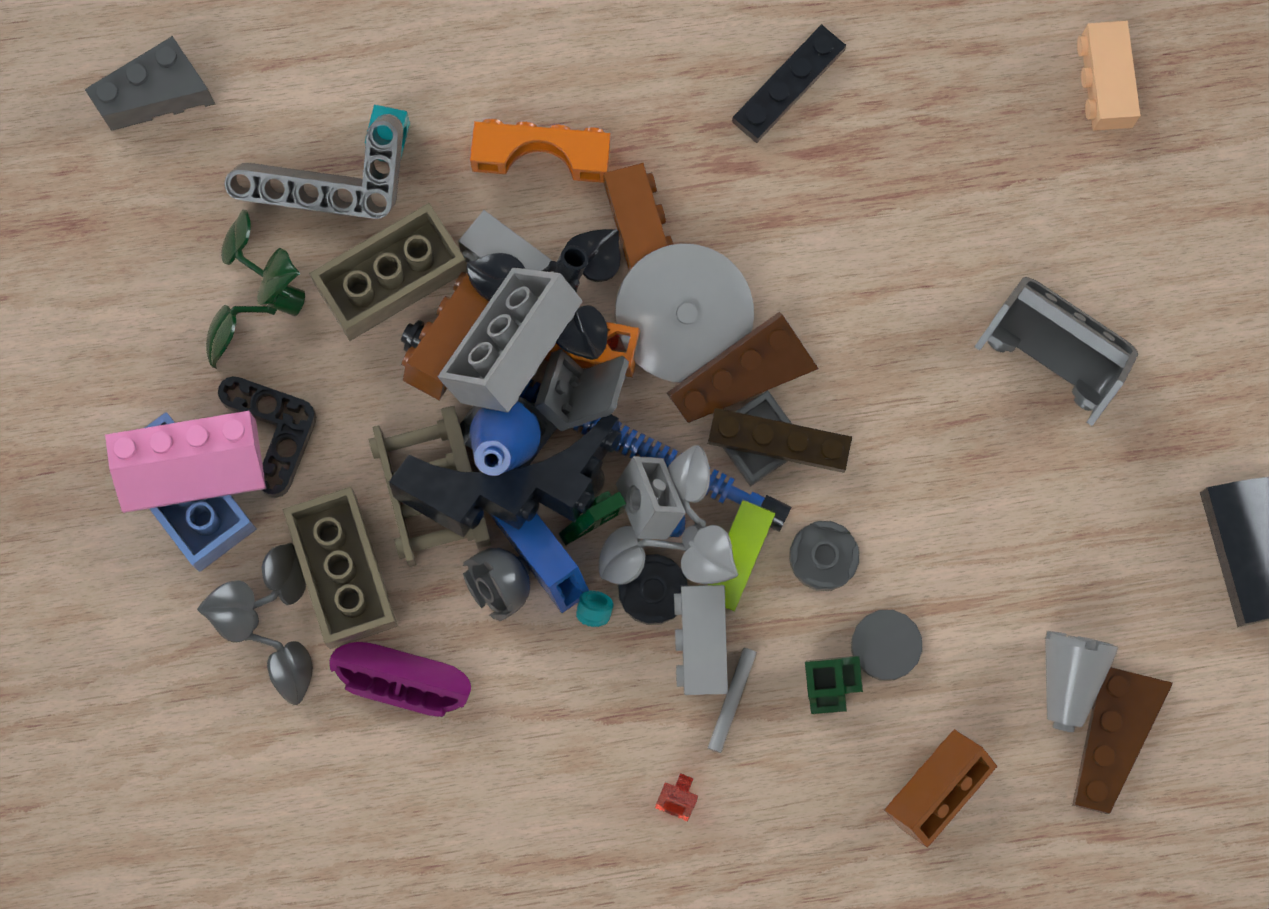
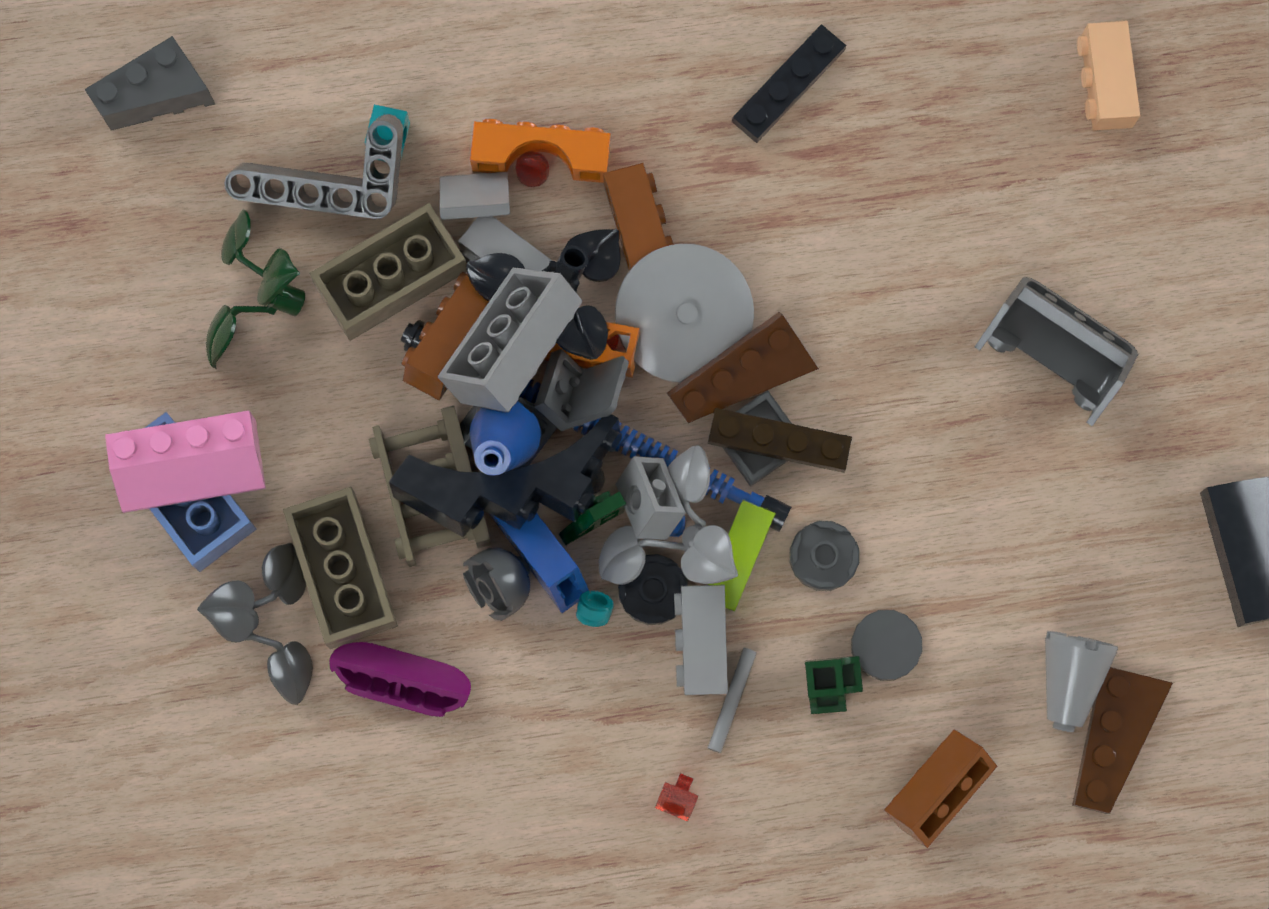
(285, 428): black beam -> none
(474, 195): none -> light grey tile
(532, 169): none -> clear red tile

